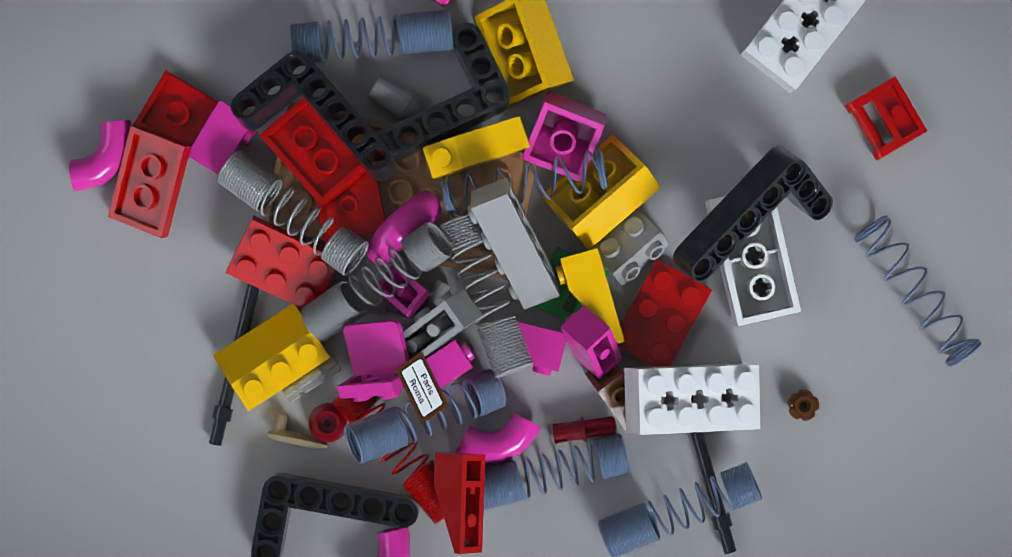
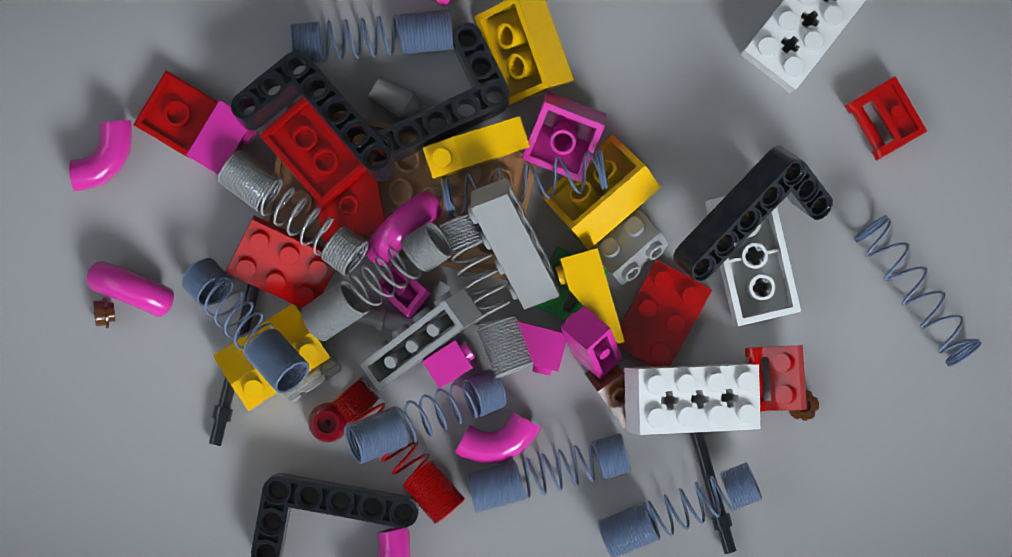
(103, 312): none -> reddish brown plate
(130, 288): none -> dark pink cylinder
(149, 181): red plate -> none
(269, 350): none -> sand blue piece
(292, 437): dark tan bar -> none
(374, 355): dark pink bracket -> none
(421, 387): sticker -> none
(460, 492): red slope -> none
(584, 429): dark red axle -> none
(786, 376): none -> red plate

